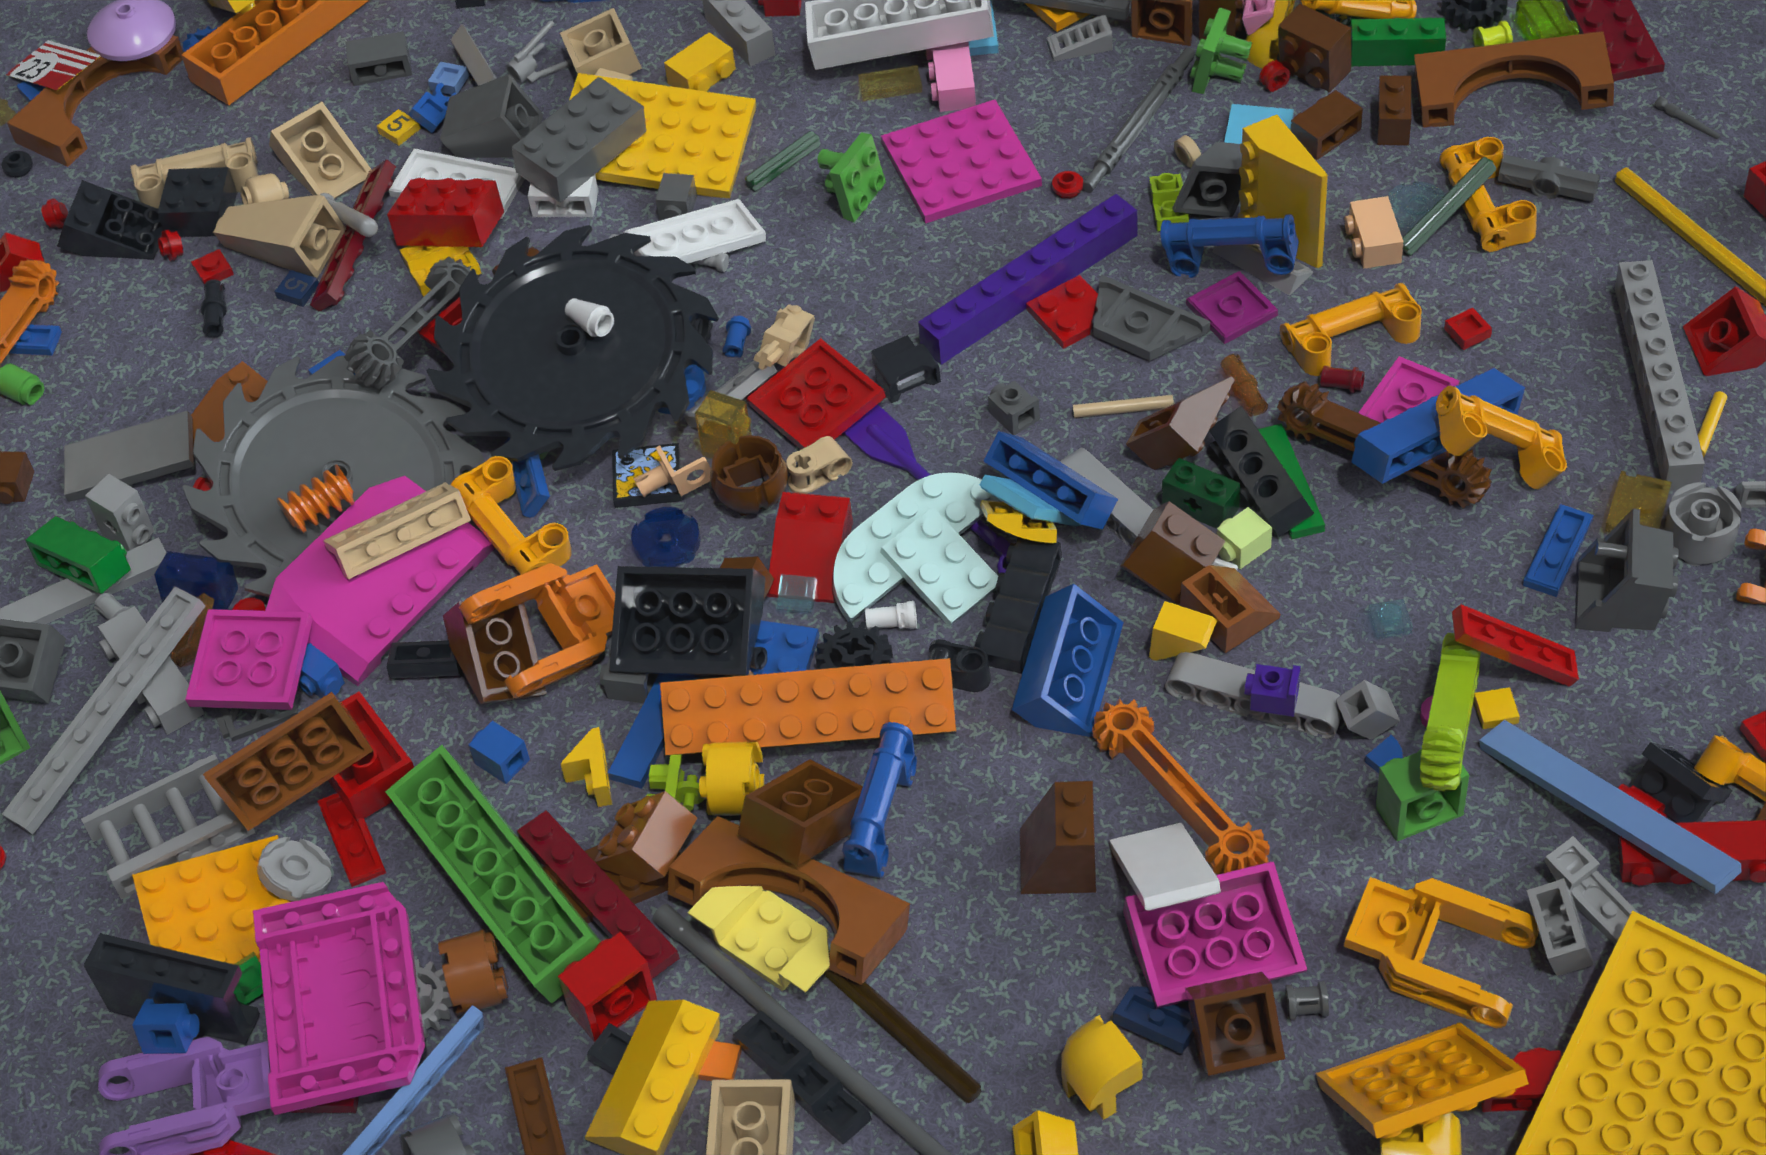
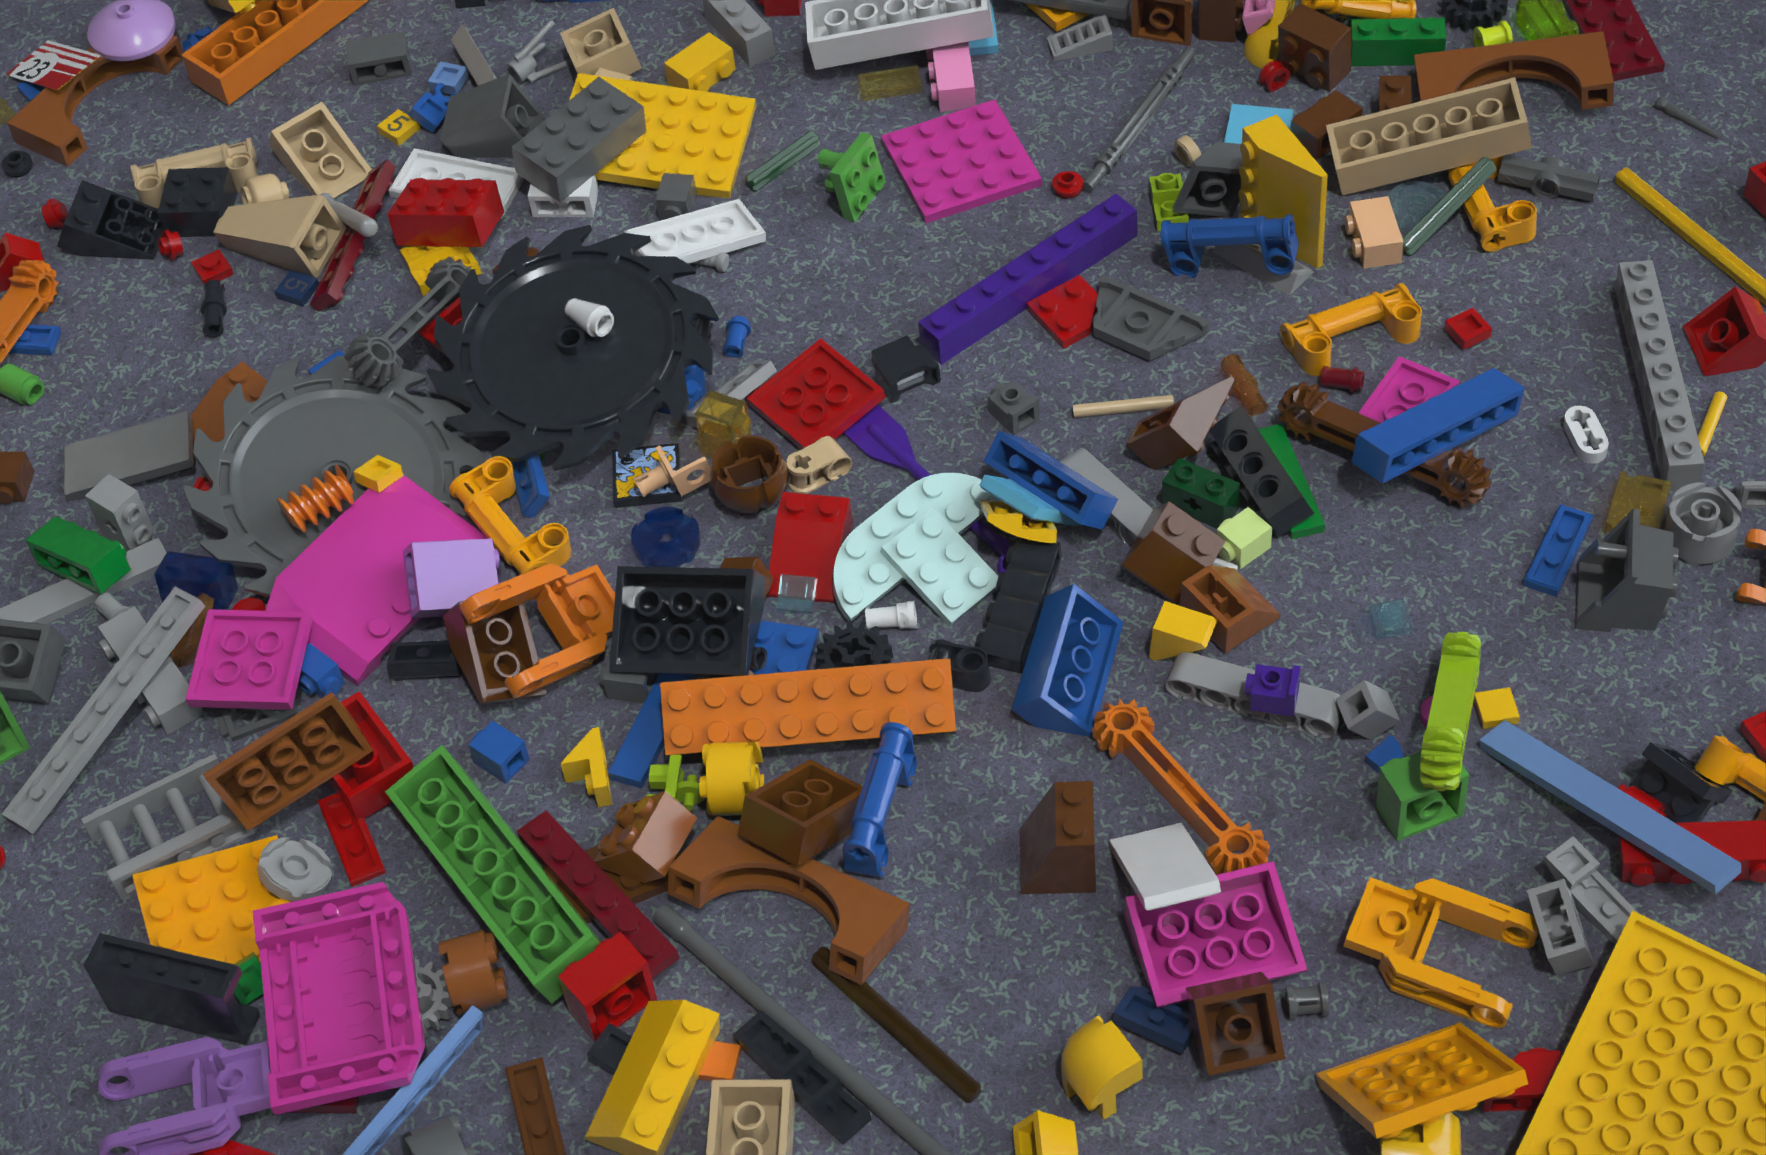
(165, 1027): blue brick -> none
(378, 473): none -> yellow tile
(398, 530): tan fence -> none
(447, 573): none -> brick
(765, 934): light yellow piece -> none
(786, 337): tan piece -> none
(1210, 51): bright green plate -> none
(1232, 307): magenta tile -> none
(1429, 136): none -> tan brick
(1469, 419): light orange piece -> none
(1514, 645): red plate -> none
(1579, 436): none -> white beam

